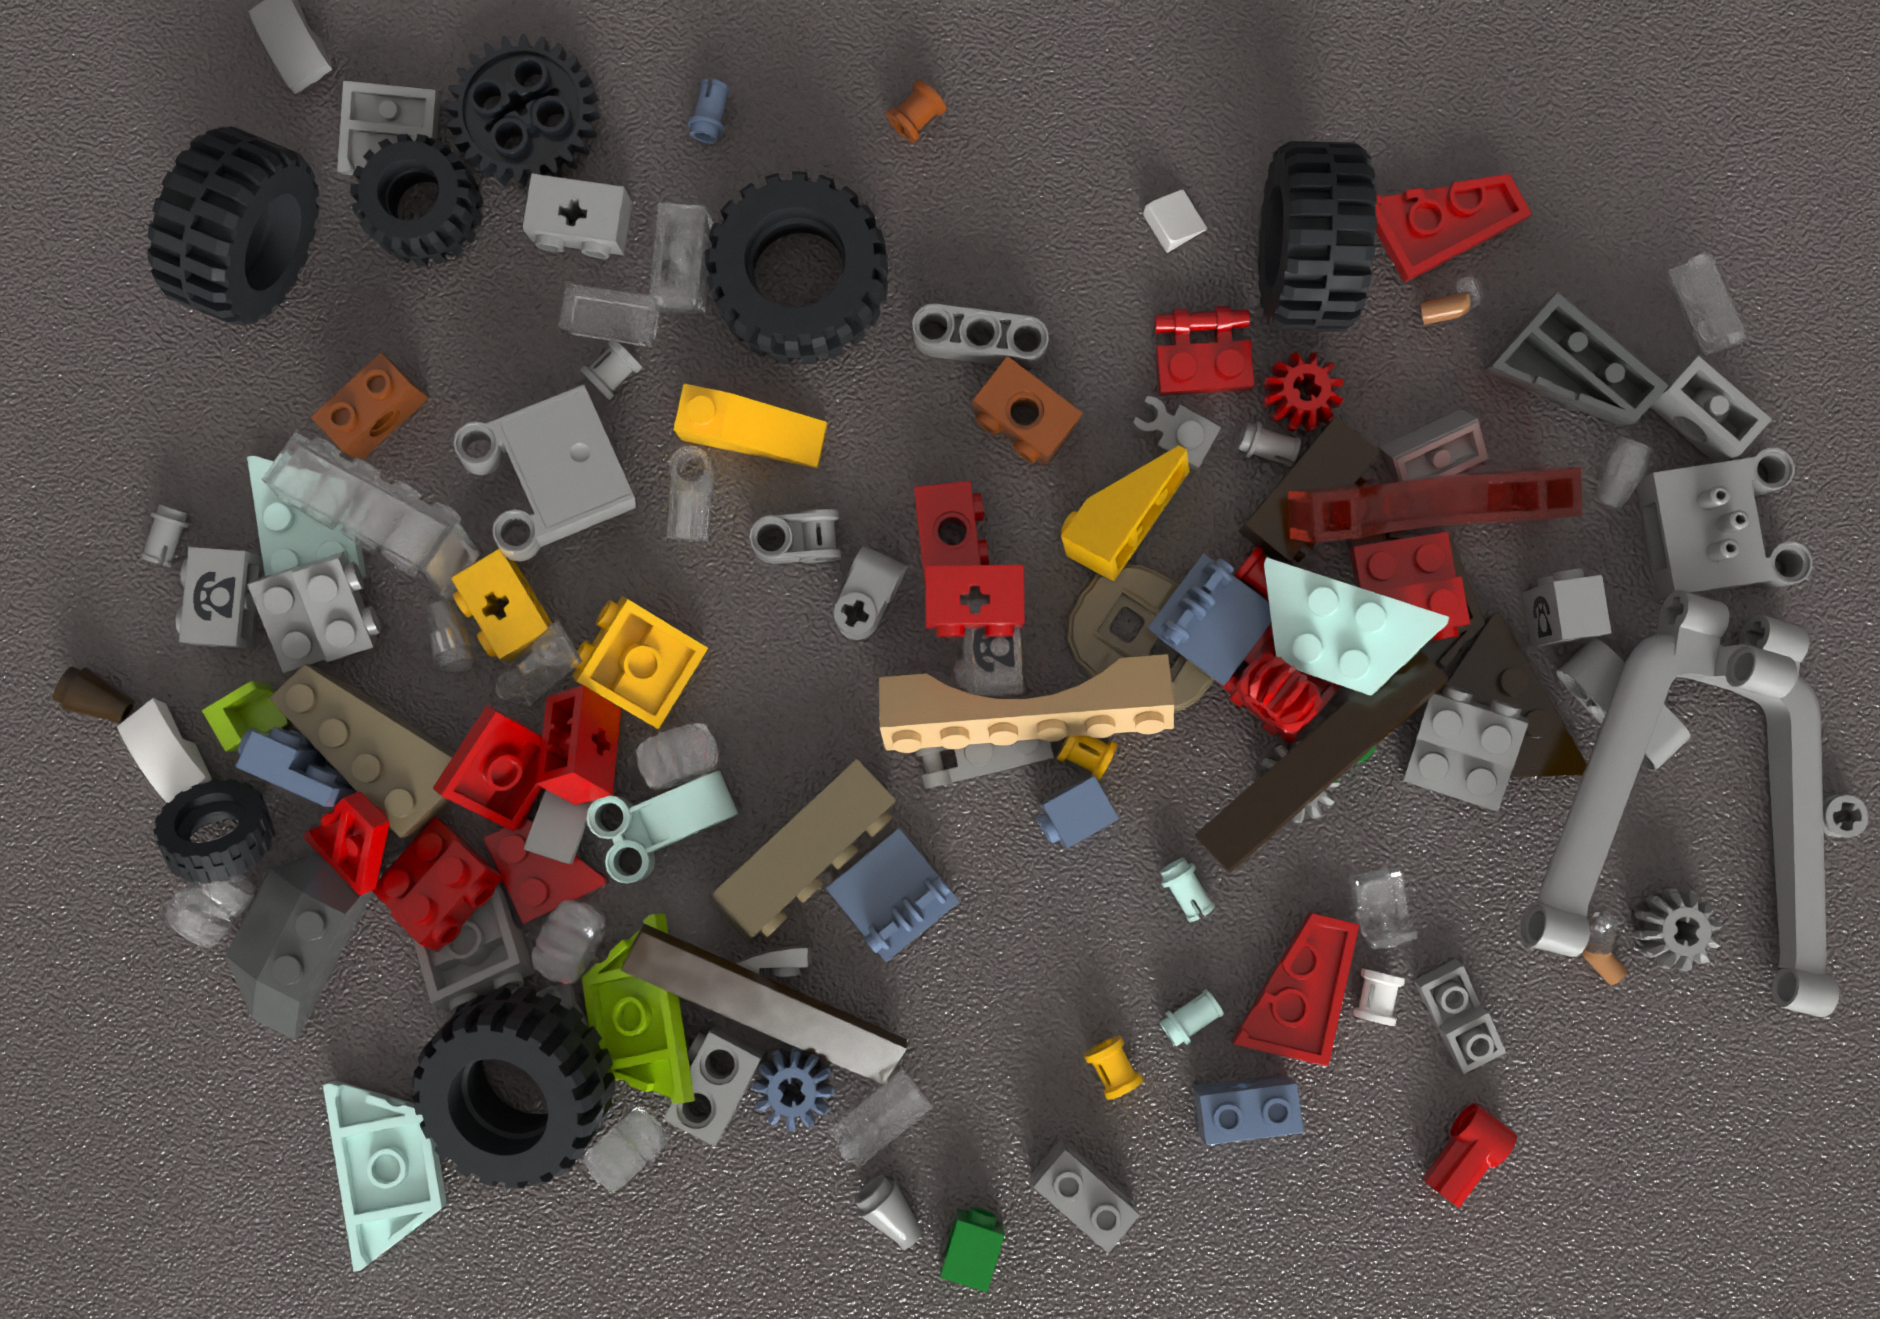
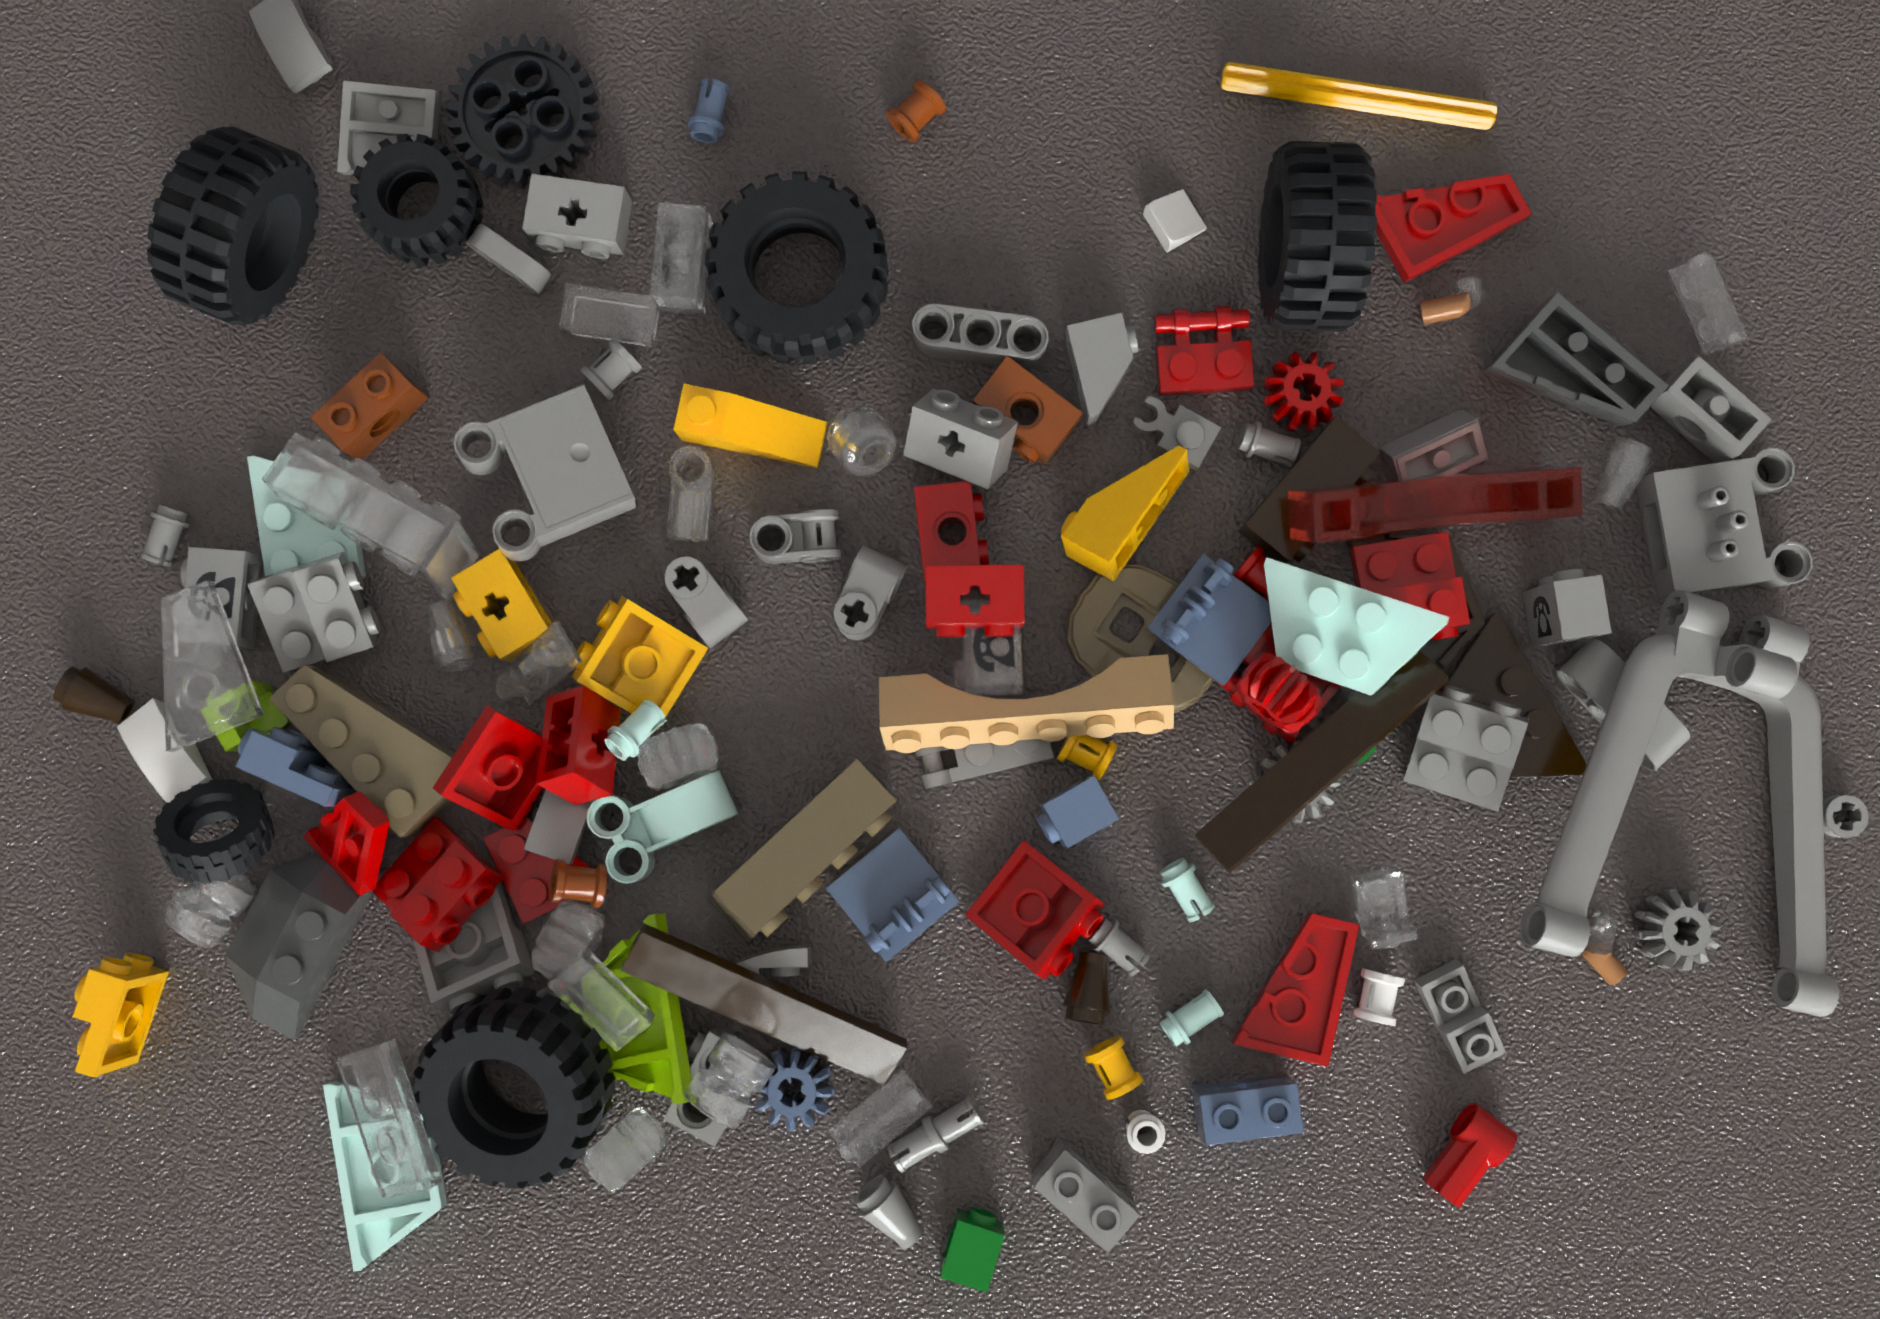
(120, 1005): none -> yellow plate
(202, 669): none -> clear wing
(389, 1120): none -> clear tile
(509, 258): none -> light grey beam
(578, 883): none -> dark orange bush
(601, 999): none -> clear tile
(627, 737): none -> light aqua pin
(708, 605): none -> light grey piece
(726, 1086): none -> clear wheel
(861, 440): none -> clear head
(935, 1134): none -> light grey pin
(960, 437): none -> light grey brick
(1036, 911): none -> red plate
(1088, 991): none -> dark brown cone
(1099, 359): none -> light grey slope
(1119, 946): none -> light grey pin
(1152, 1139): none -> white pin
(1358, 96): none -> yellow axle

